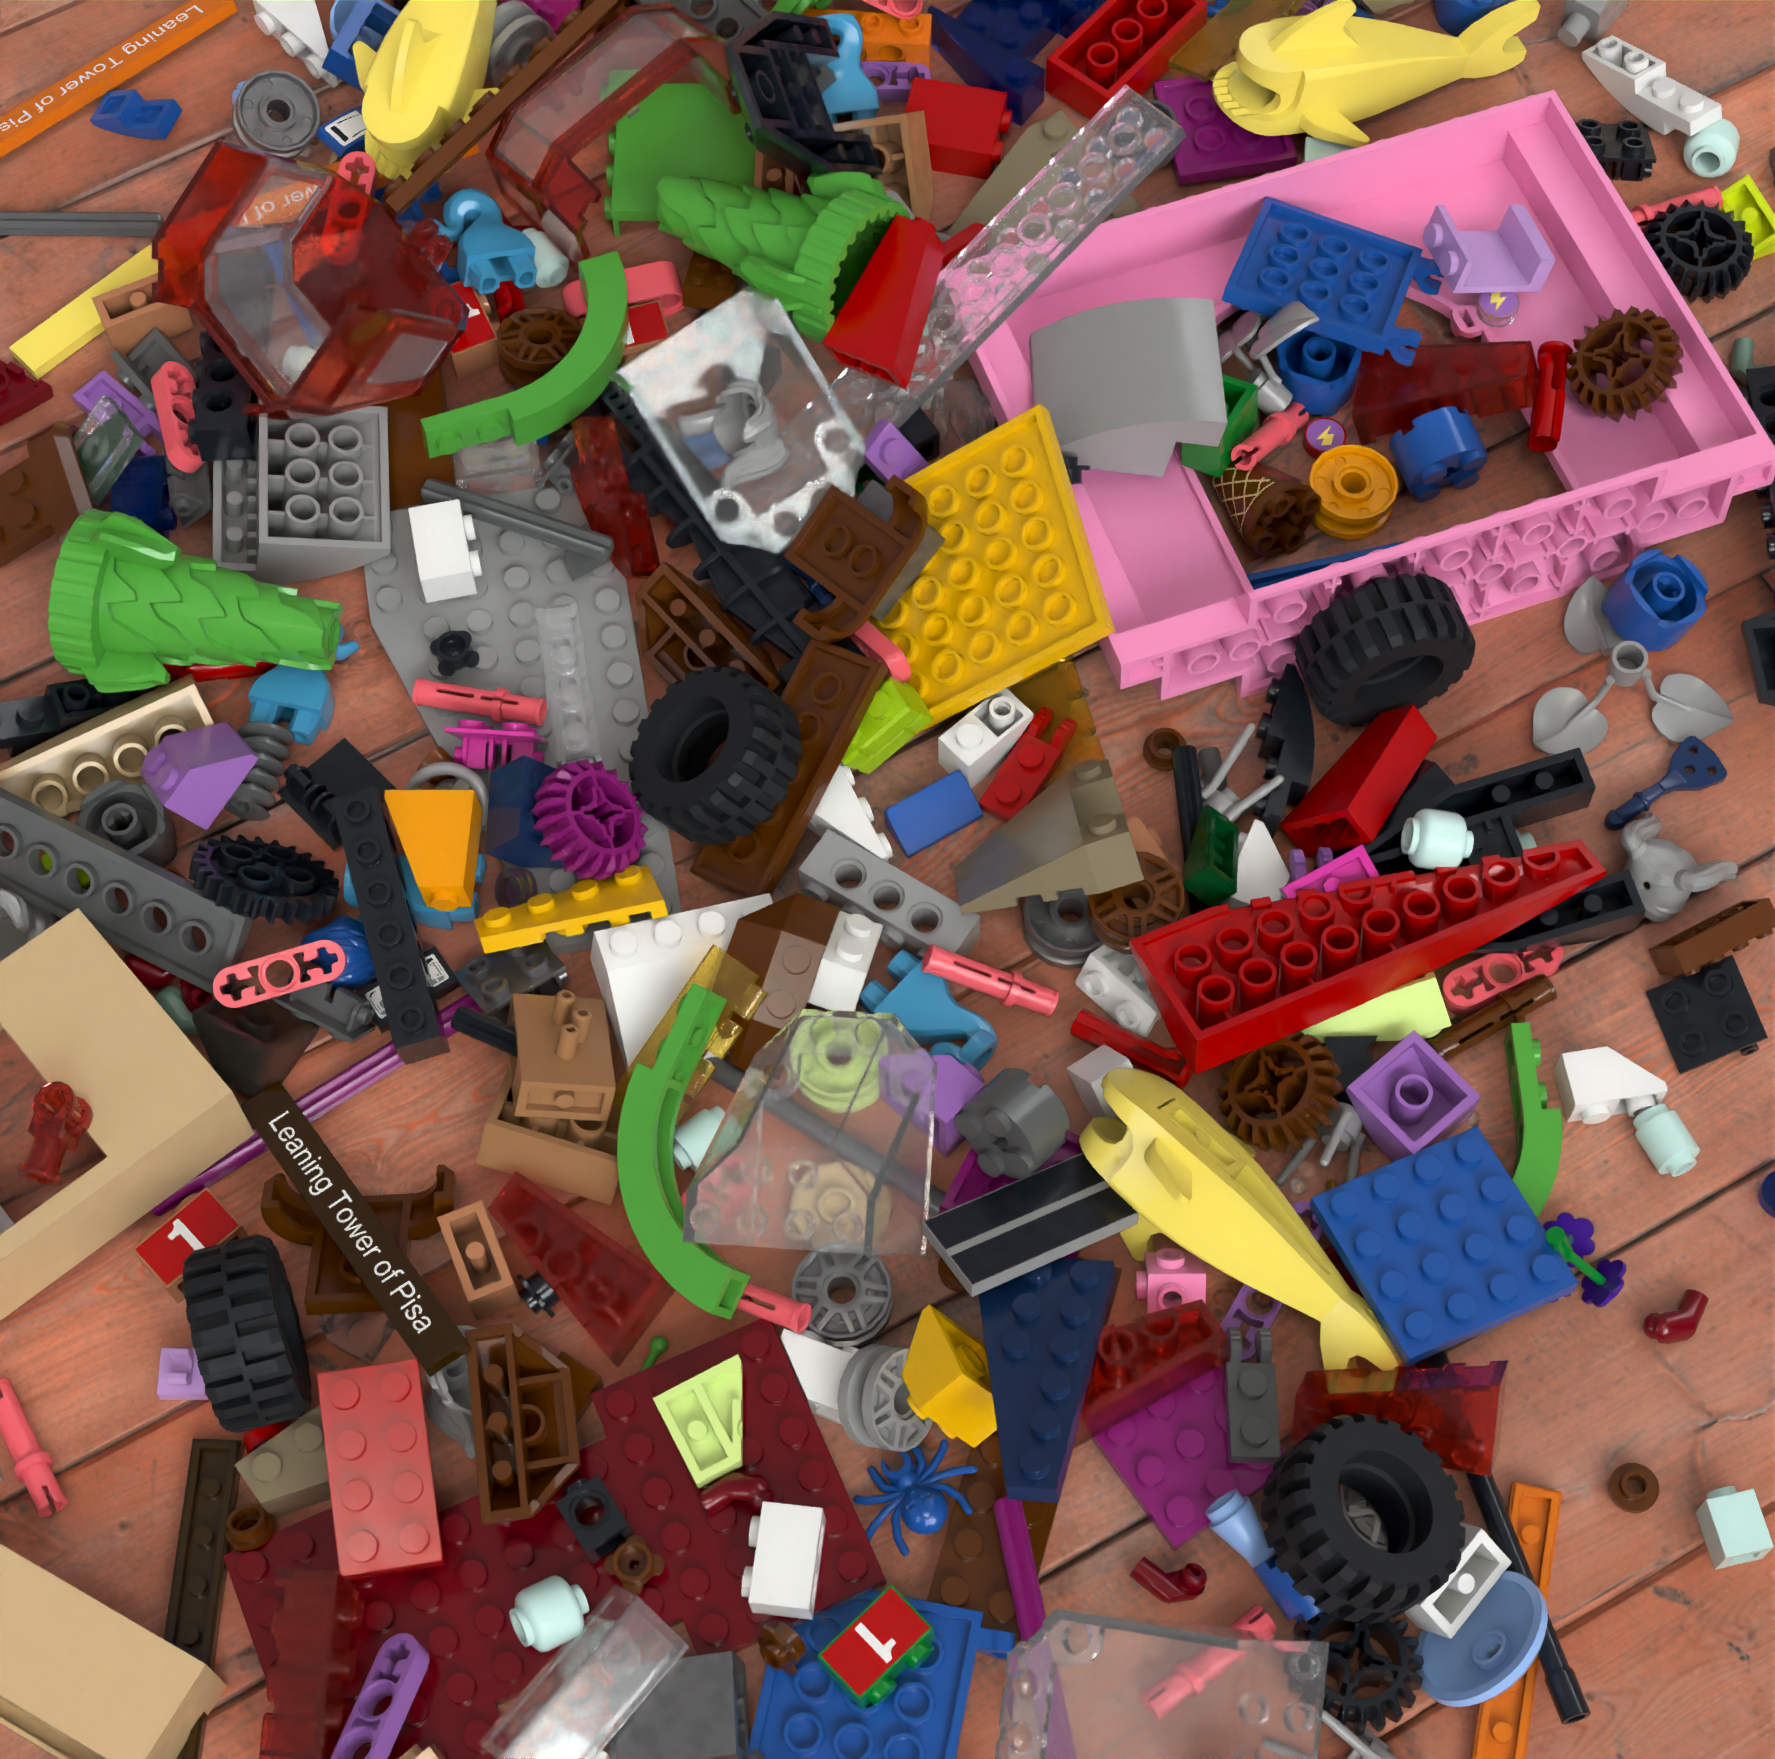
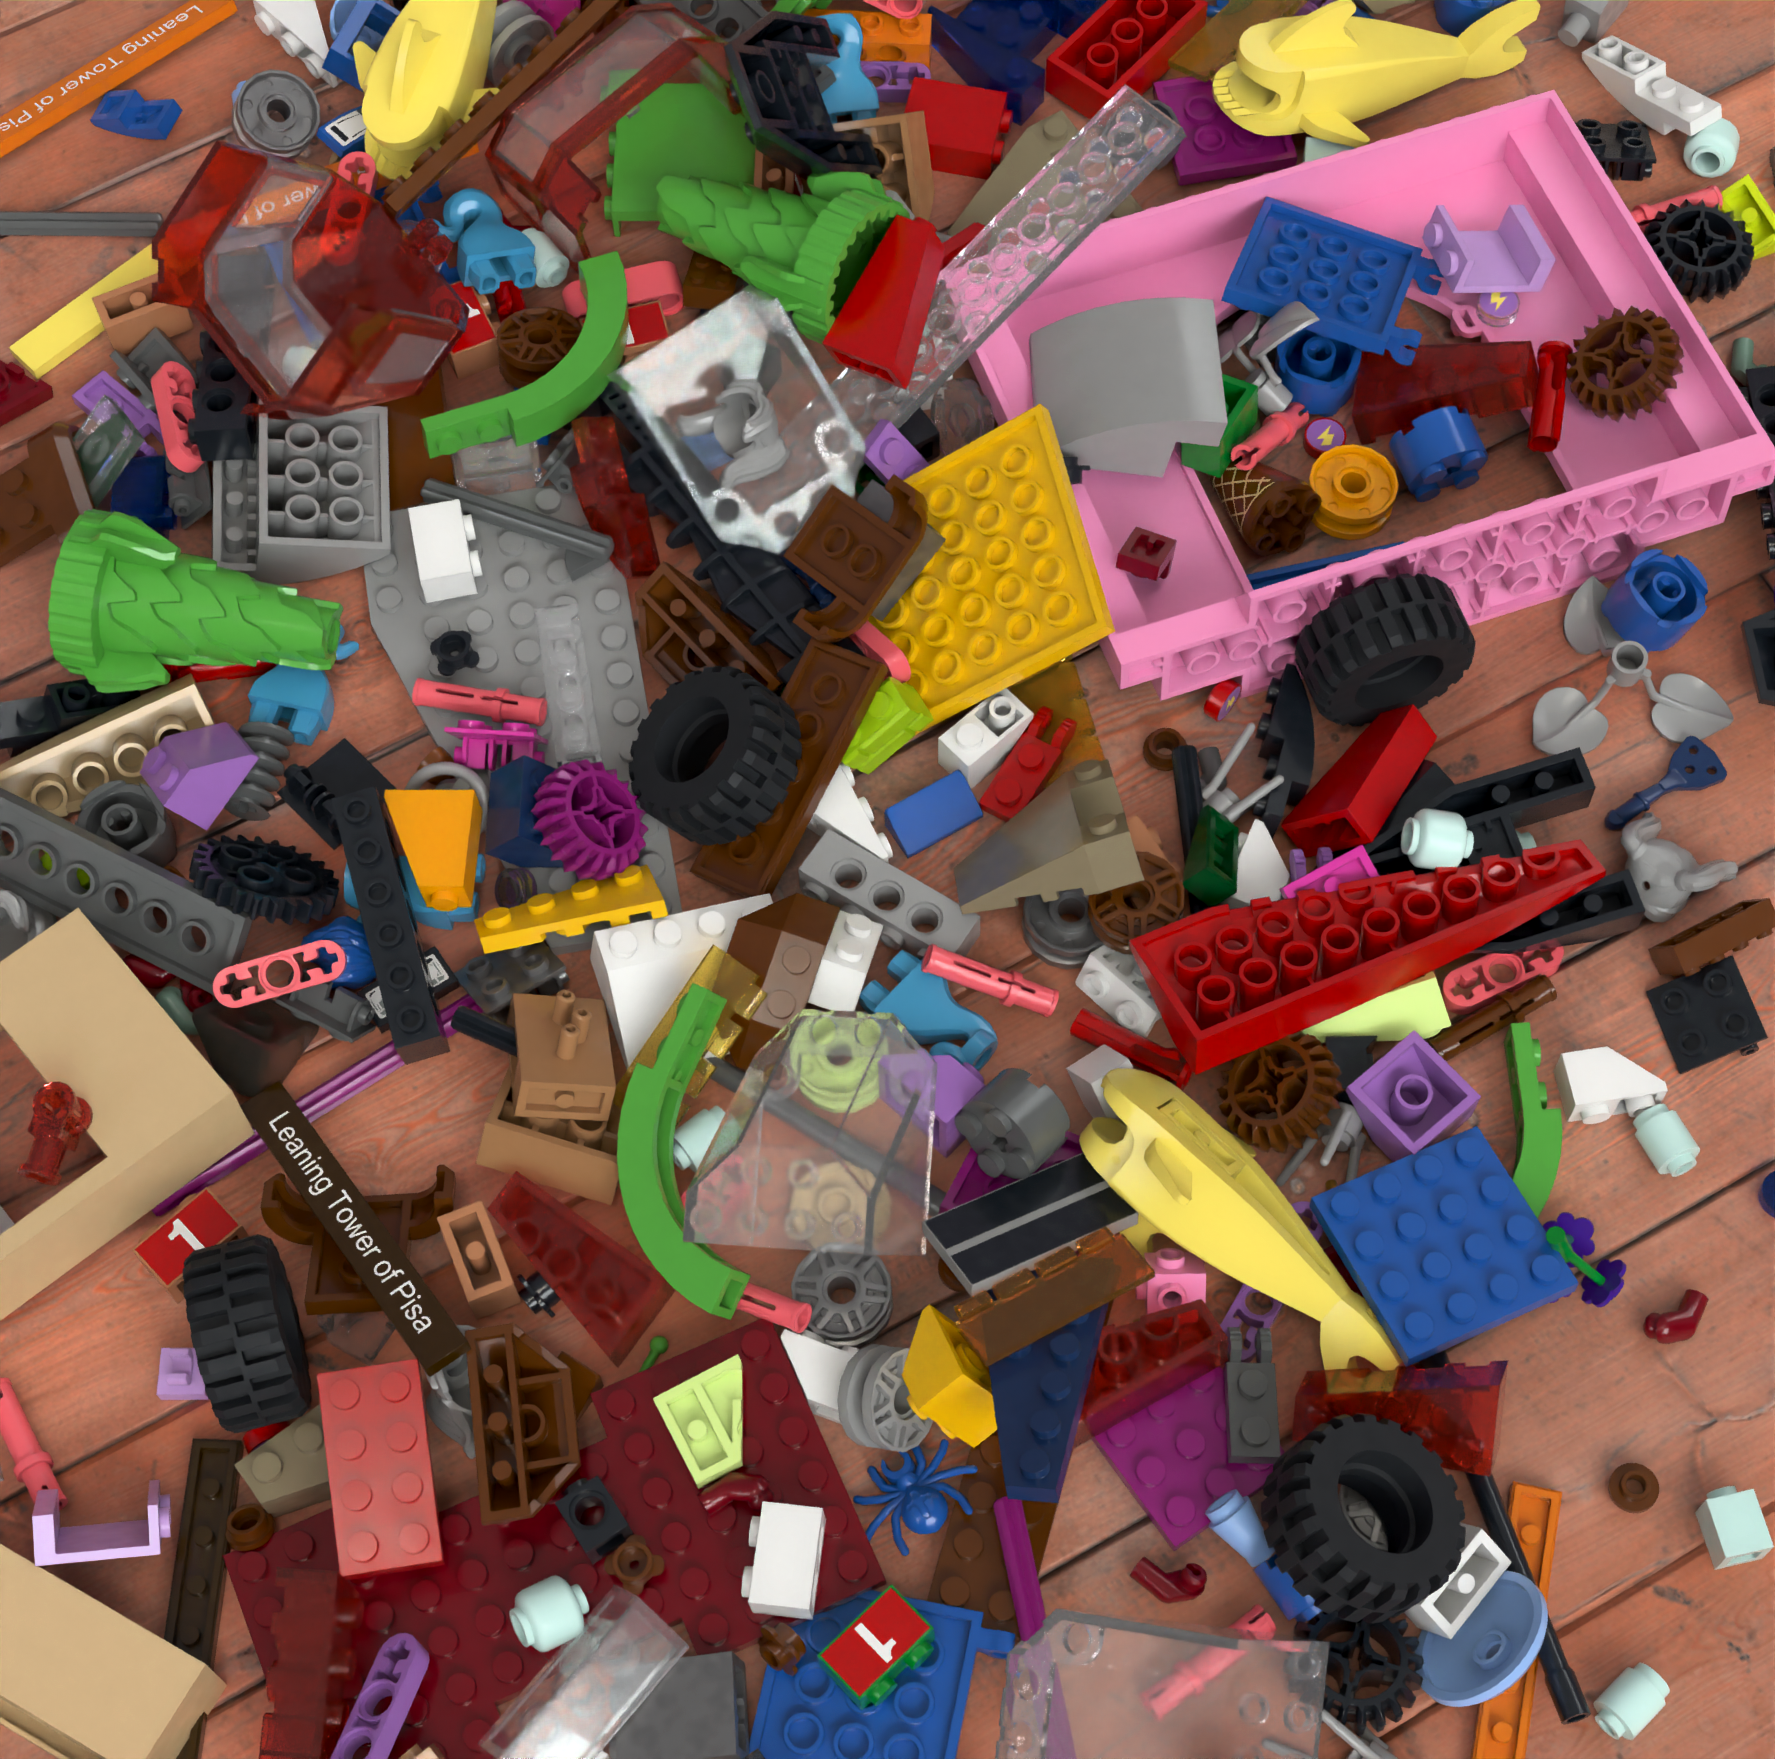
(98, 1541): none -> lavender panel
(1062, 1293): none -> clear orange windscreen
(1147, 554): none -> dark red bracket
(1222, 699): none -> red tile
(1631, 1702): none -> light aqua brick

